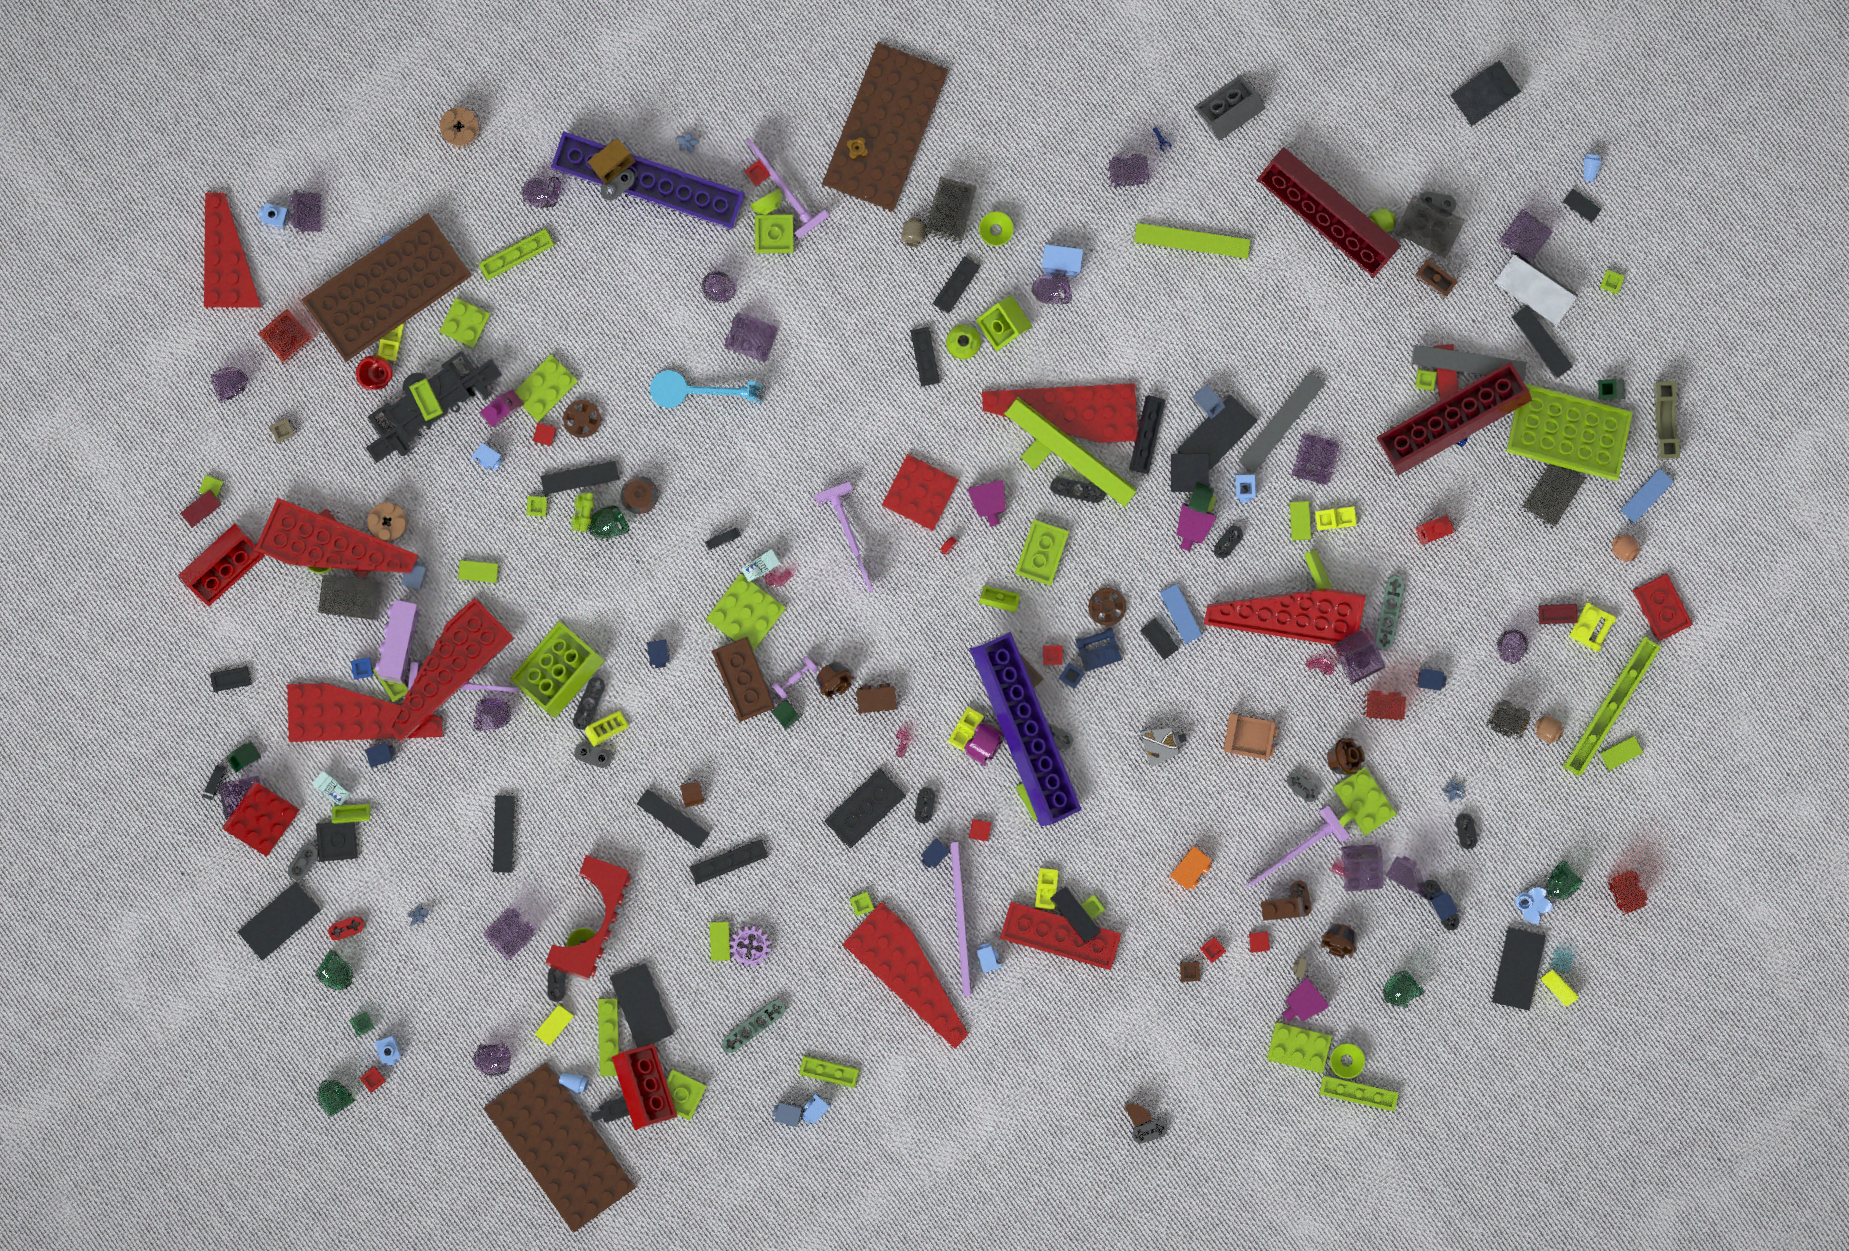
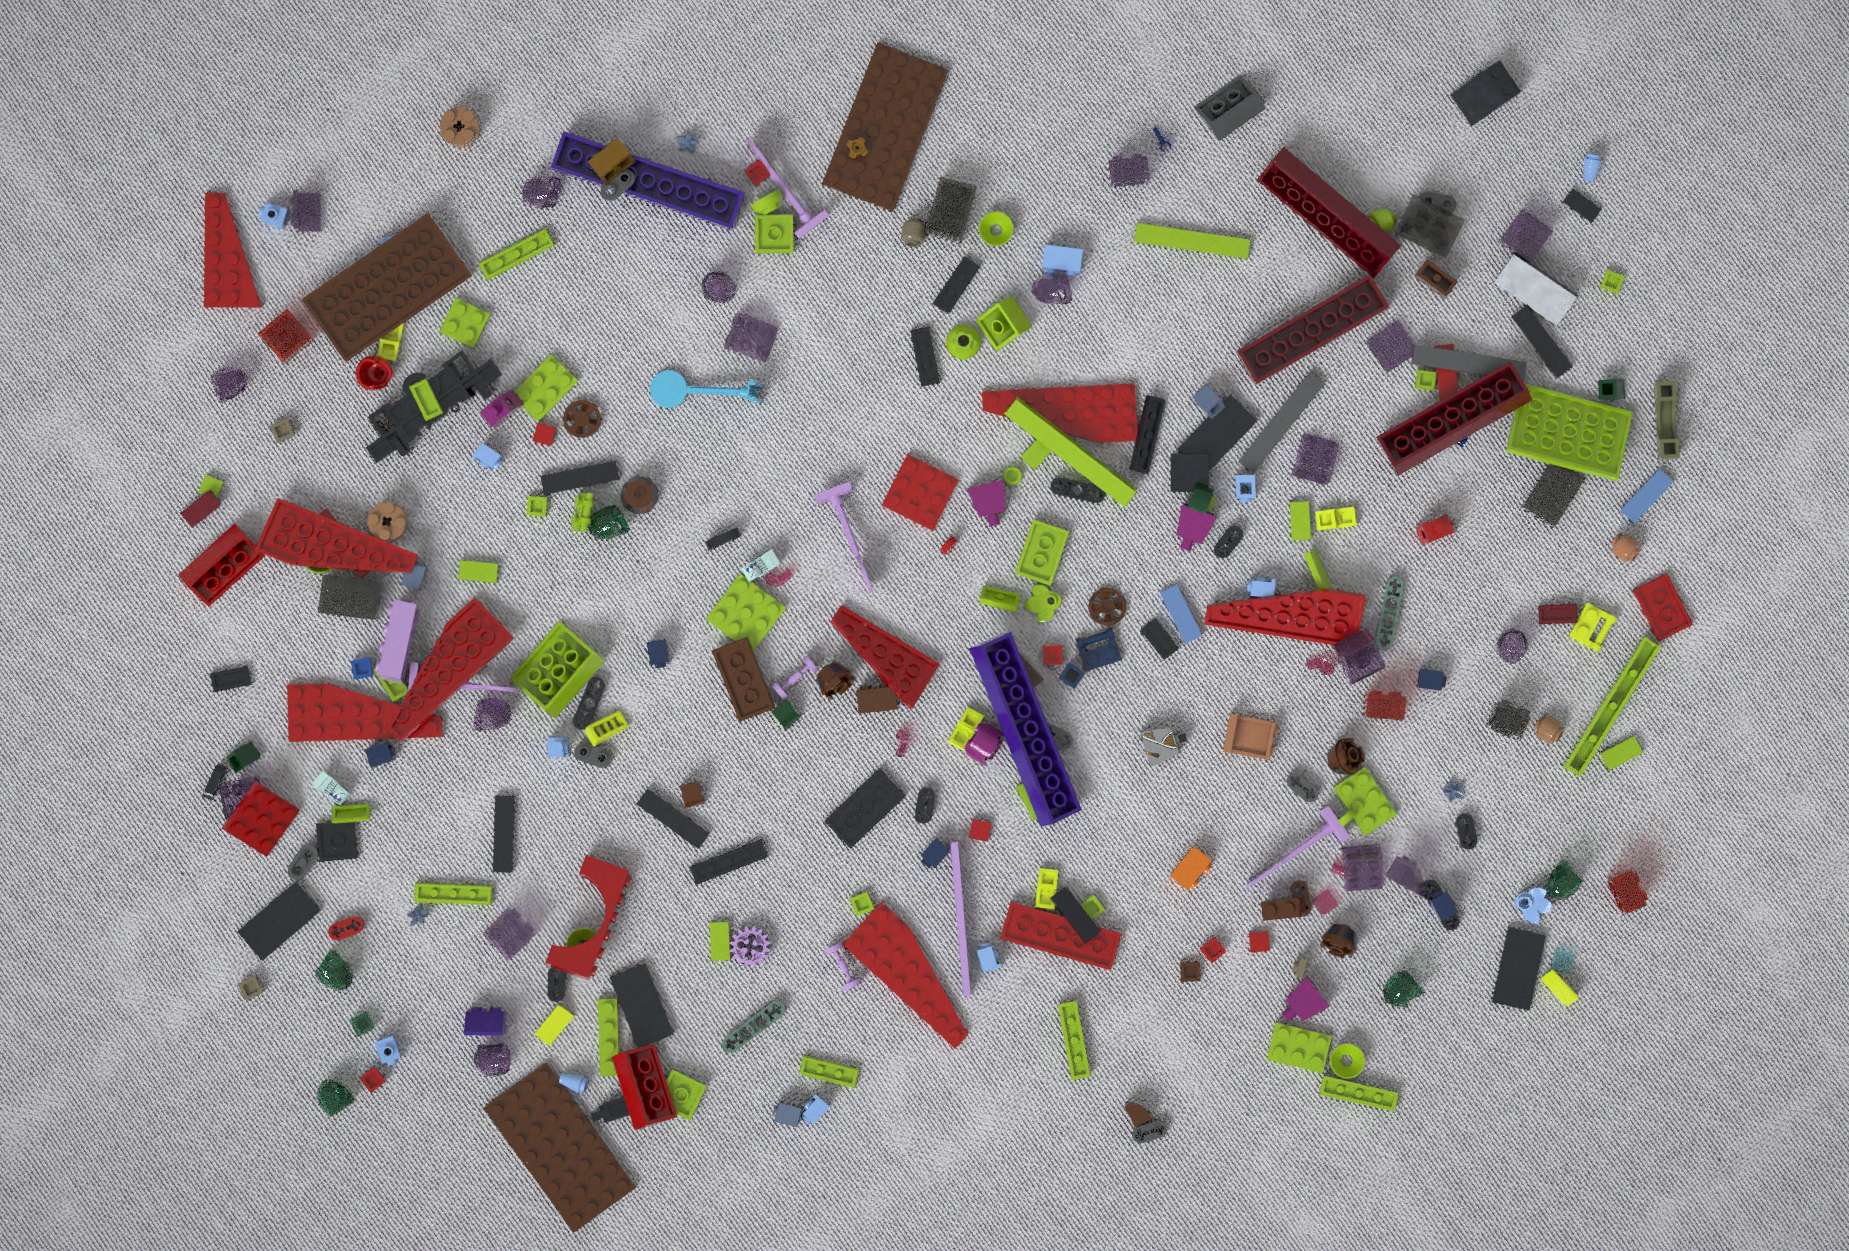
(250, 988): none -> dark tan plate
(453, 893): none -> lime tile
(485, 1022): none -> dark purple slope
(558, 747): none -> light blue brick
(843, 966): none -> lavender wheel
(896, 662): none -> red wing
(1012, 475): none -> lime tile
(1040, 603): none -> lime plate
(1074, 1040): none -> lime plate
(1261, 587): none -> light blue brick
(1312, 330): none -> dark red brick
(1325, 902): none -> clear pink tile
(1391, 346): none -> clear purple tile

